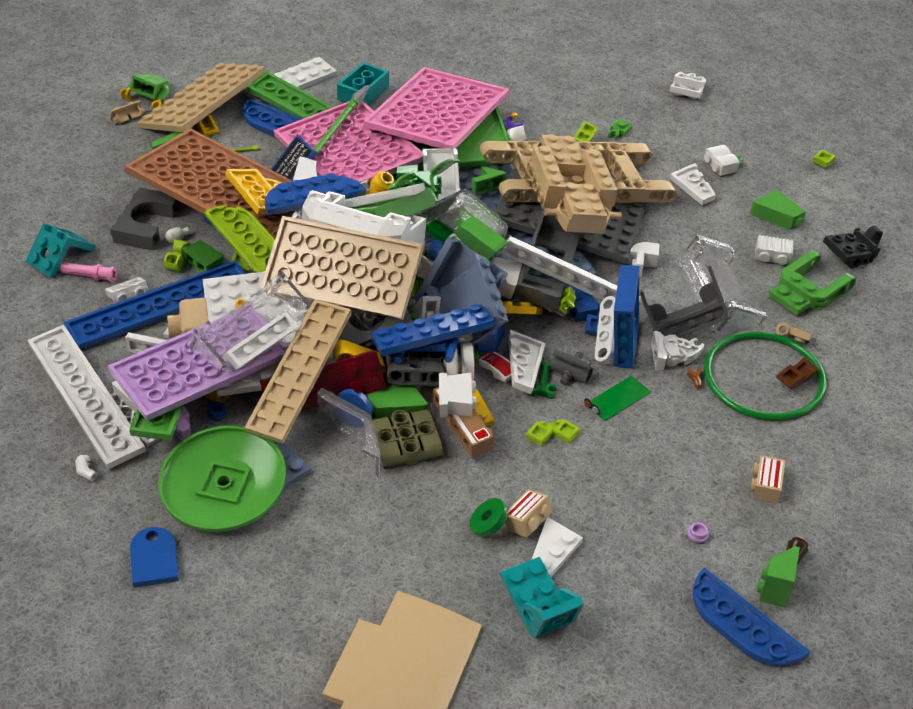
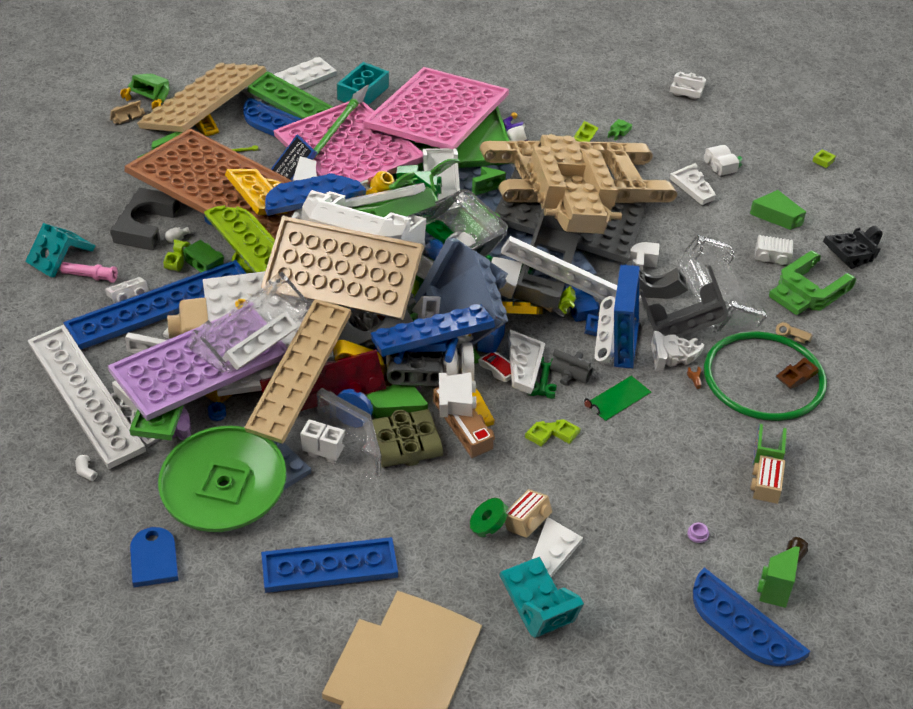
(322, 440): none -> white hips
(329, 564): none -> blue plate
(480, 237): bright green slope -> none
(662, 286): none -> dark grey arch
(779, 454): none -> bright green piece

